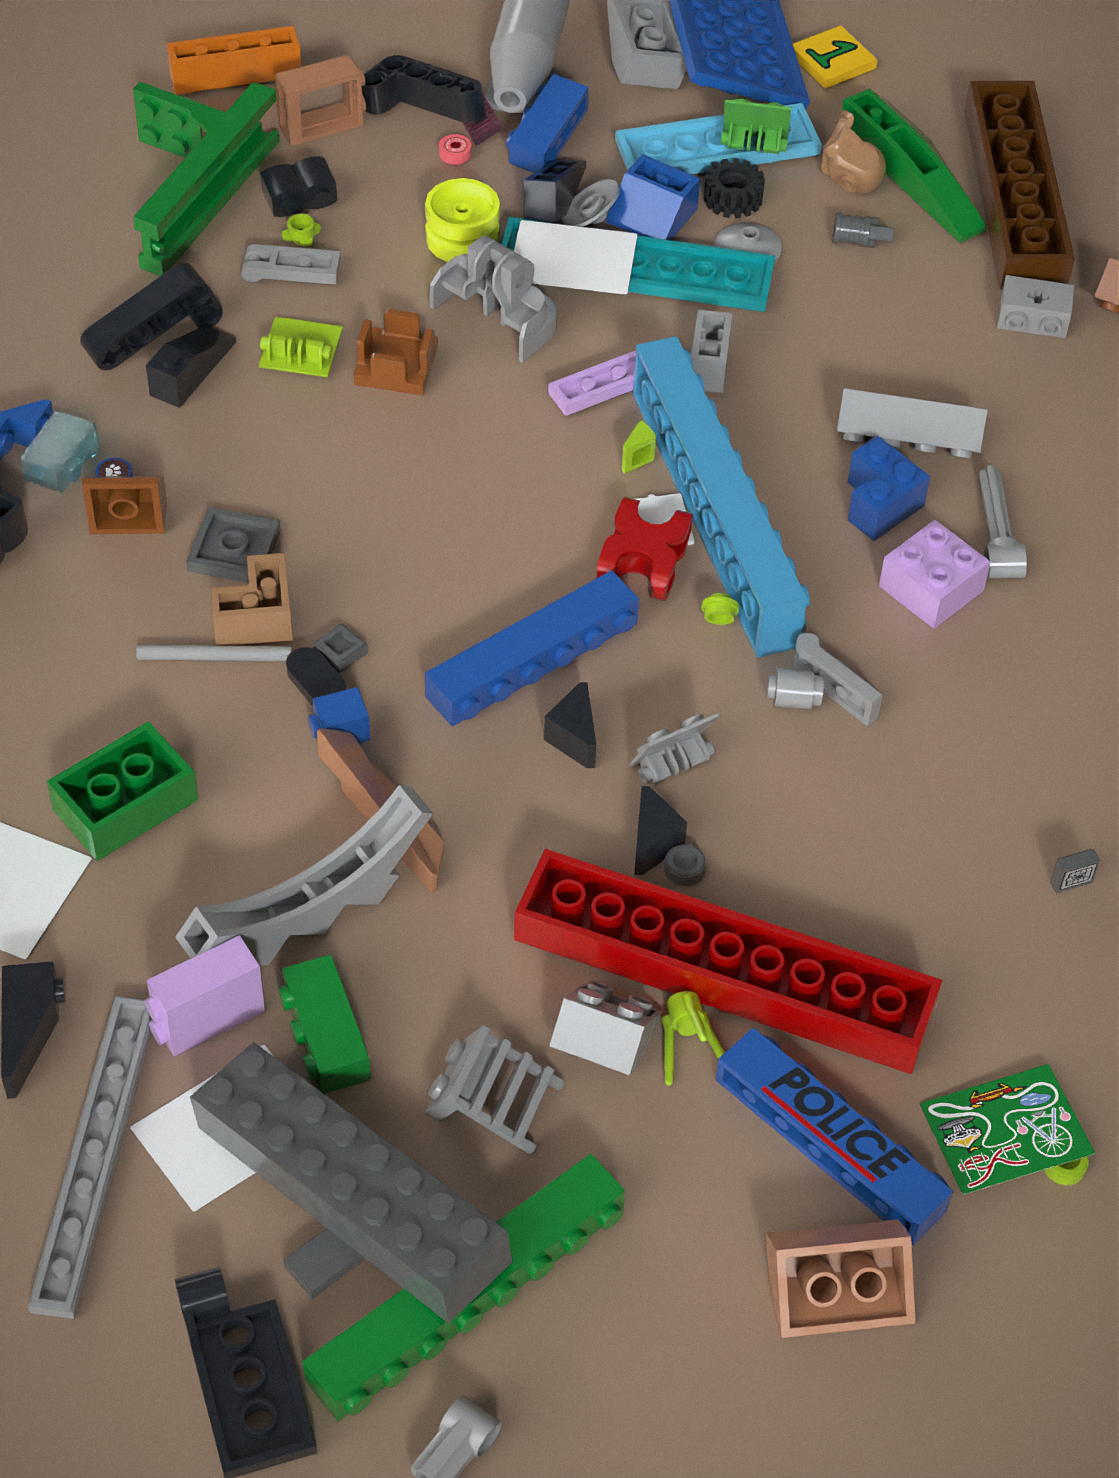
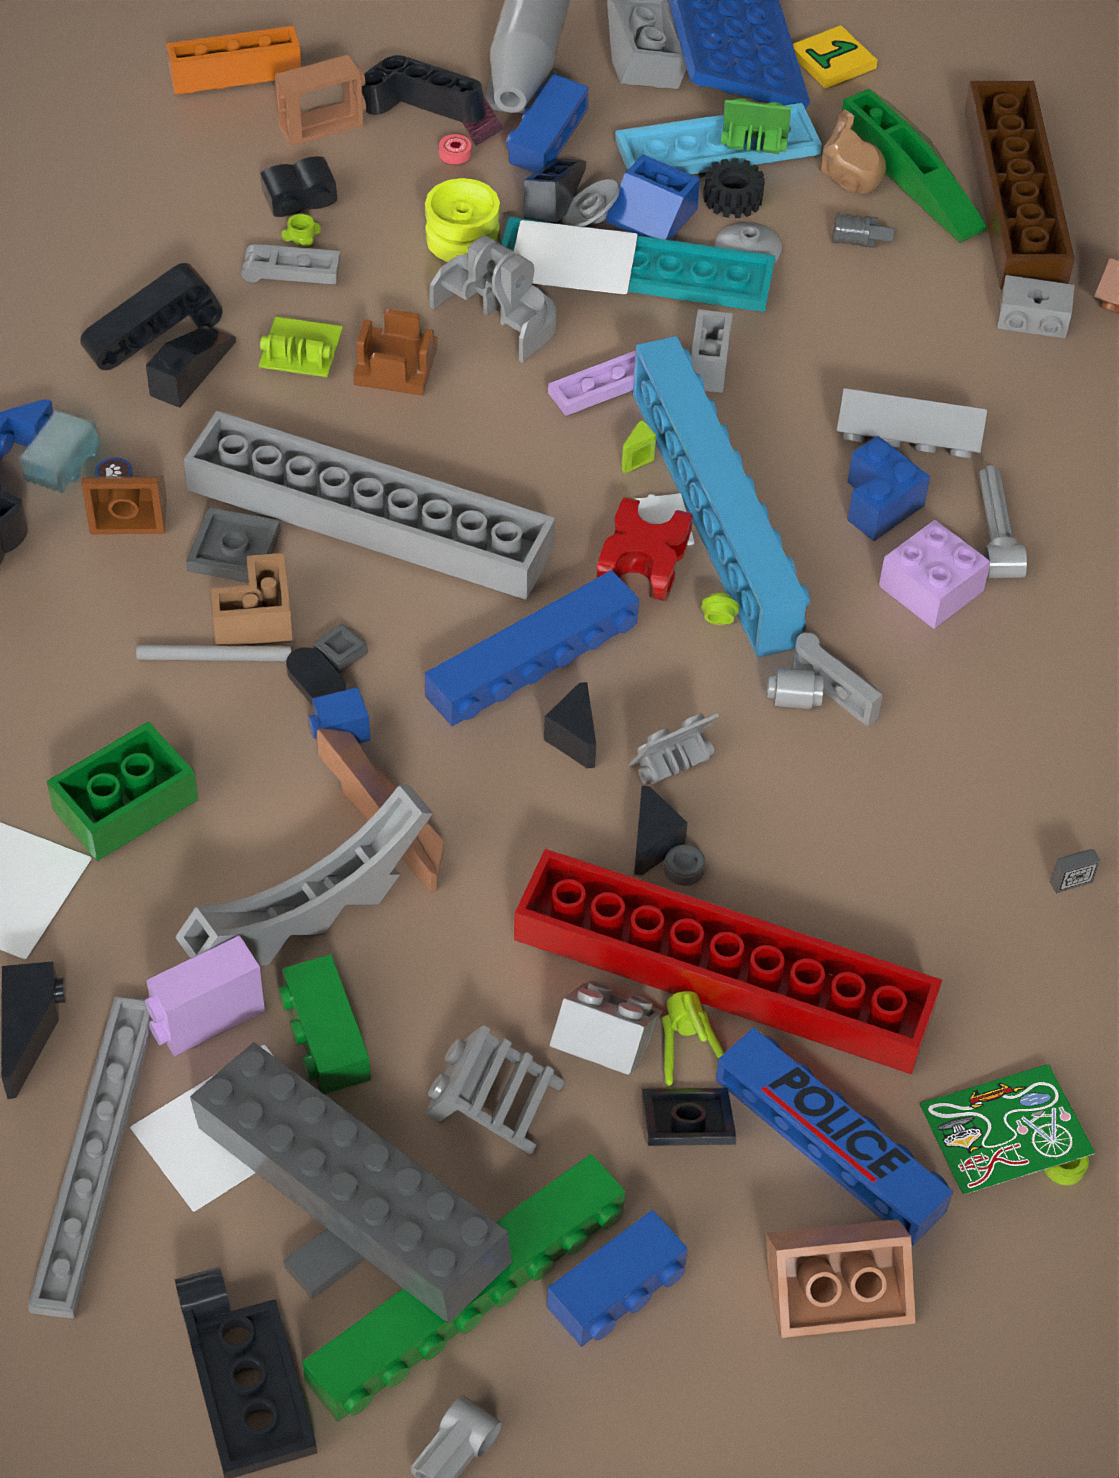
(211, 168): green piece -> none
(371, 504): none -> light grey brick
(617, 1279): none -> blue brick
(688, 1117): none -> black slope

